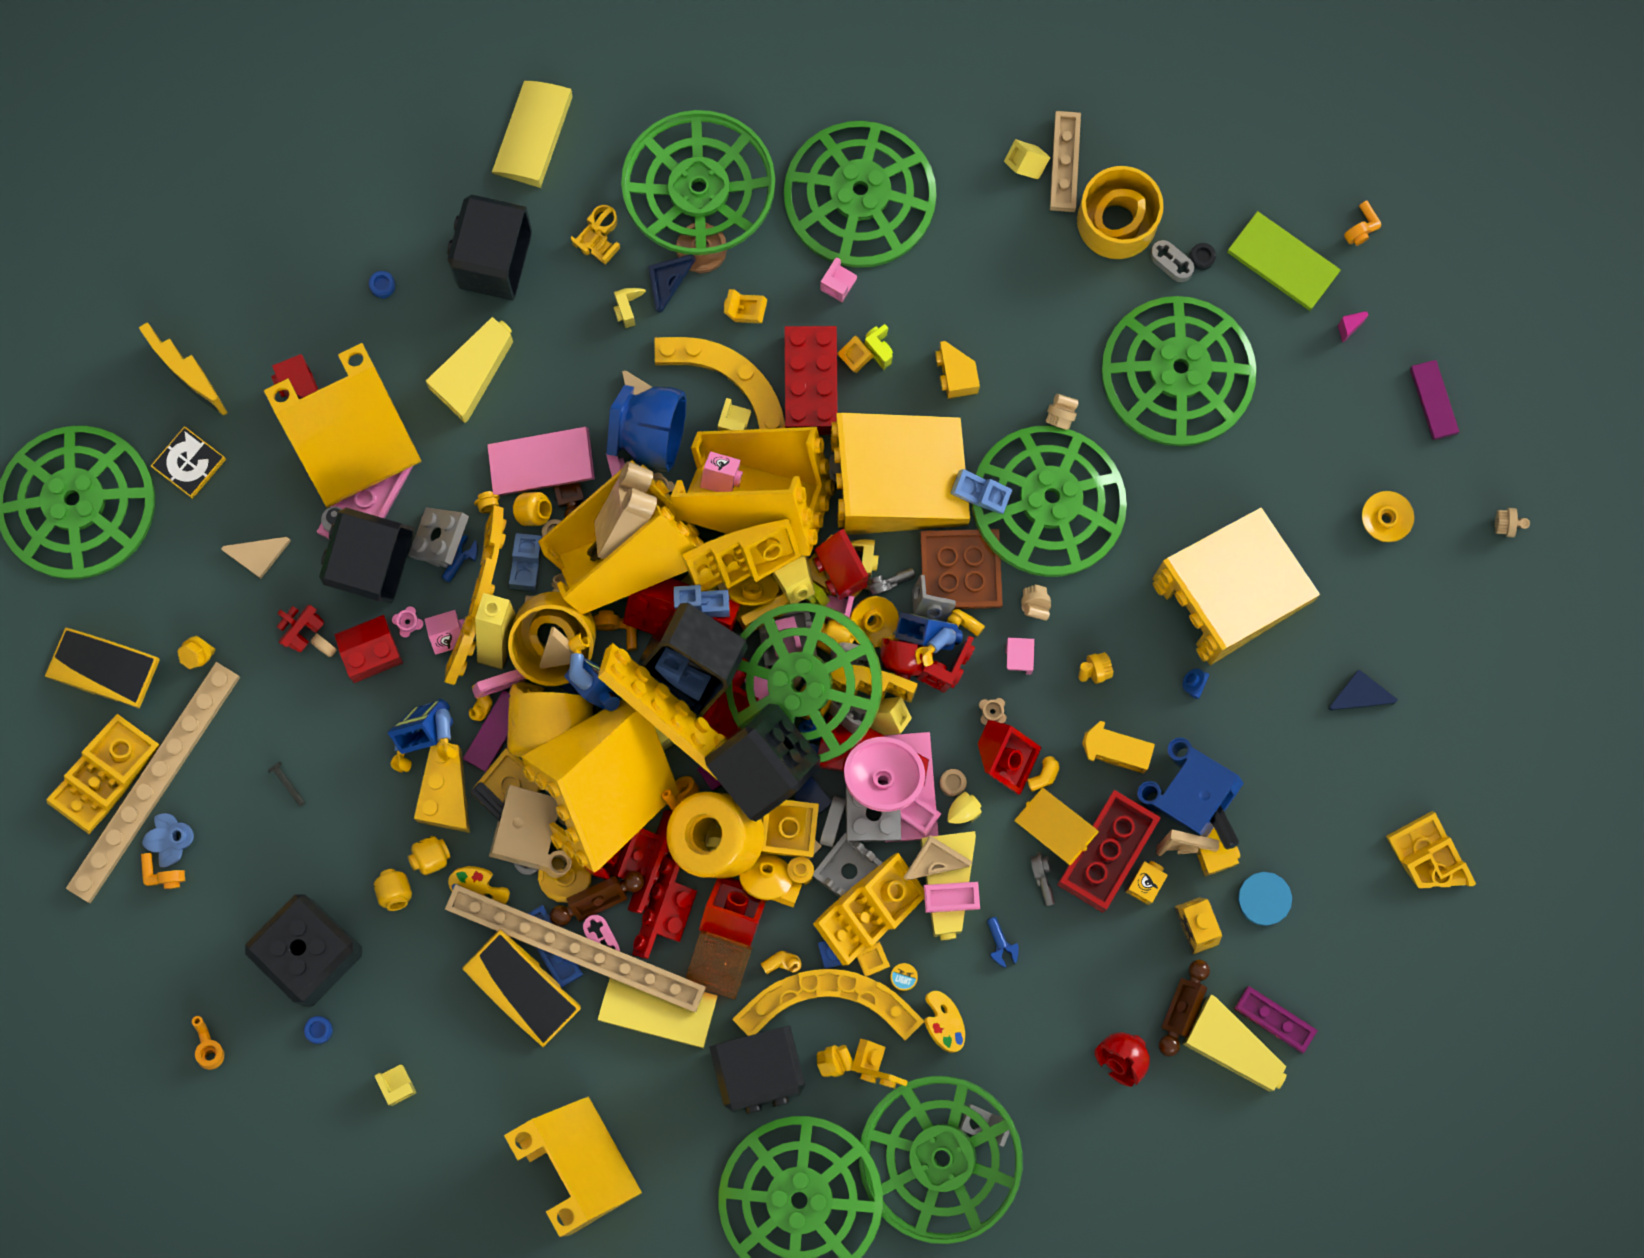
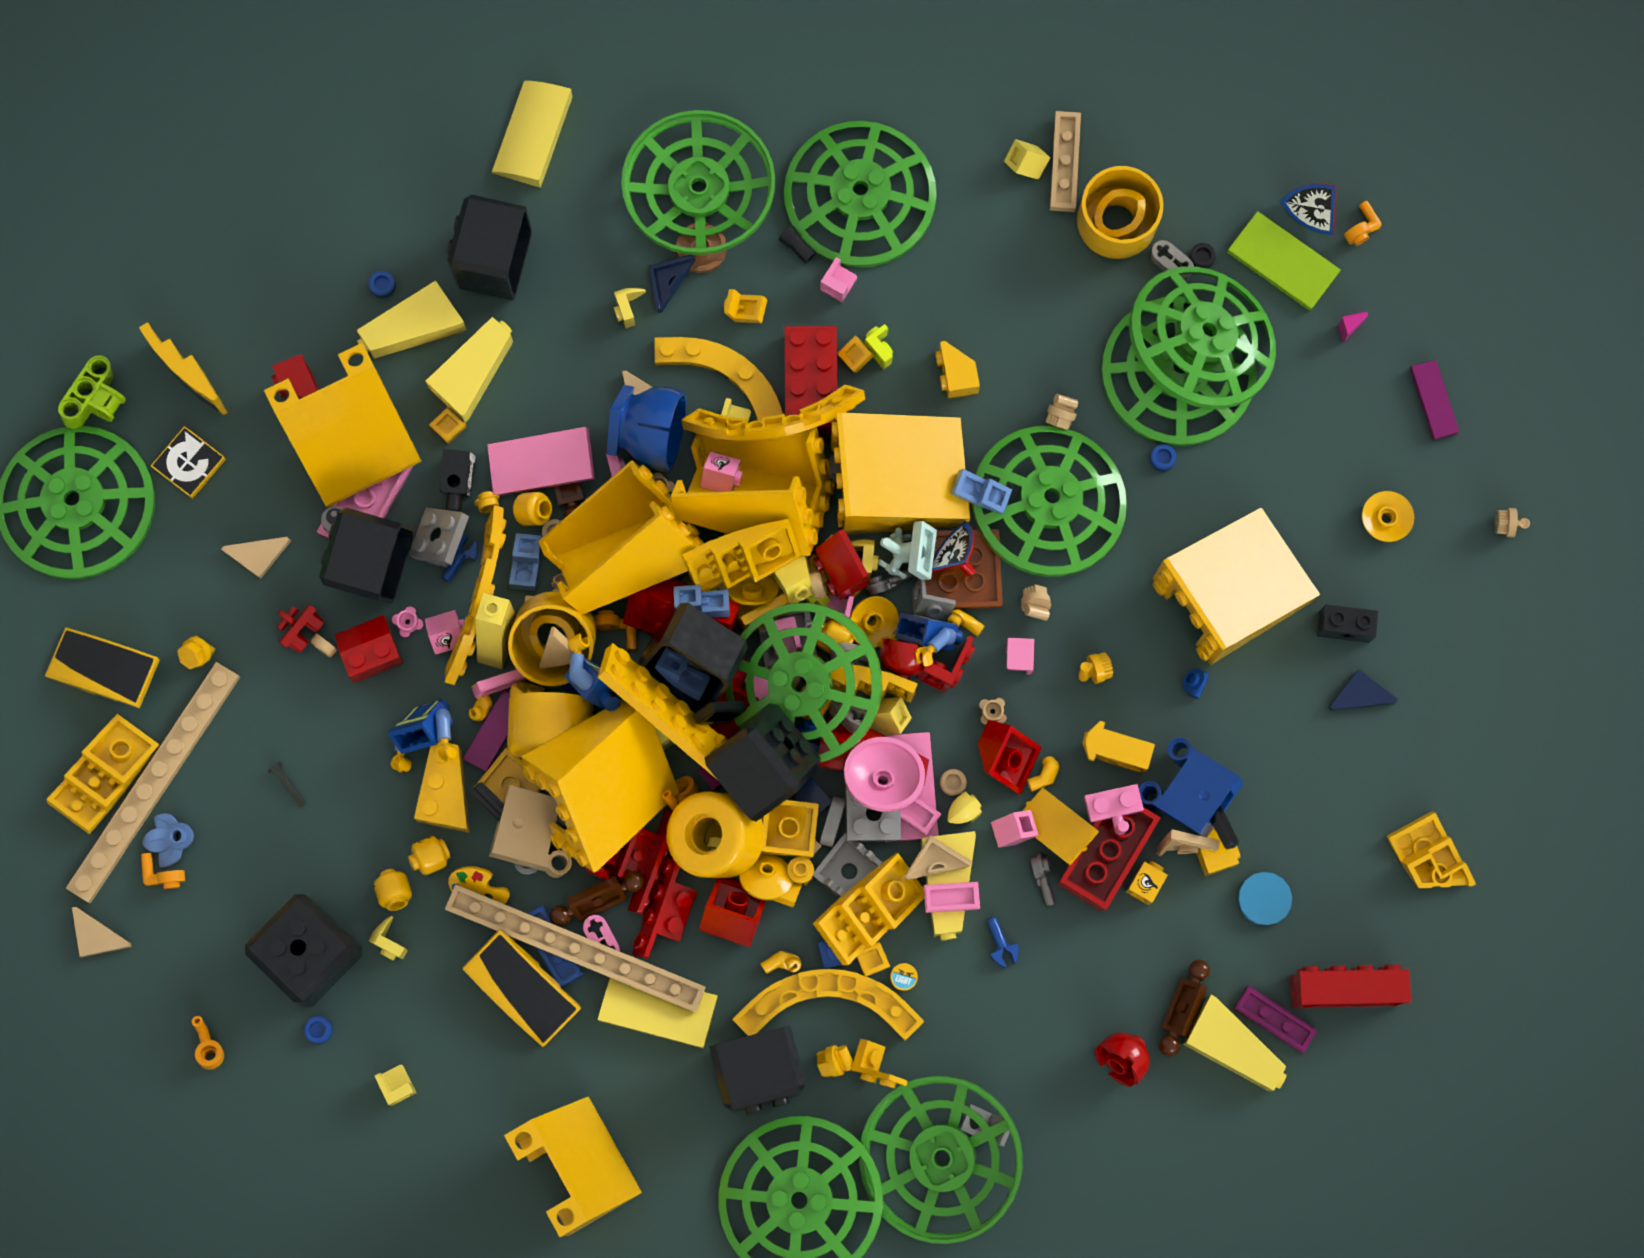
(95, 937): none -> tan tile
(102, 400): none -> lime beam
(389, 948): none -> light yellow plate
(411, 323): none -> light yellow slope
(447, 425): none -> yellow tile
(457, 465): none -> black torso
(569, 884): yellow tile -> none
(597, 240): yellow piece -> none
(623, 511): tan piece -> none
(719, 964): clear orange plate -> none
(720, 712): none -> black tile
(774, 427): none -> yellow plate
(792, 239): none -> black pin
(817, 585): none -> tan tile
(917, 553): none -> light aqua piece
(947, 1027): yellow piece -> none
(956, 551): none -> shield
(1014, 828): none -> bright pink brick
(1114, 805): none -> bright pink plate
(1163, 457): none -> blue tile
(1197, 343): none -> bright green dish
(1199, 924): yellow torso -> none
(1313, 206): none -> shield
(1347, 623): none -> black brick
(1350, 988): none -> red brick

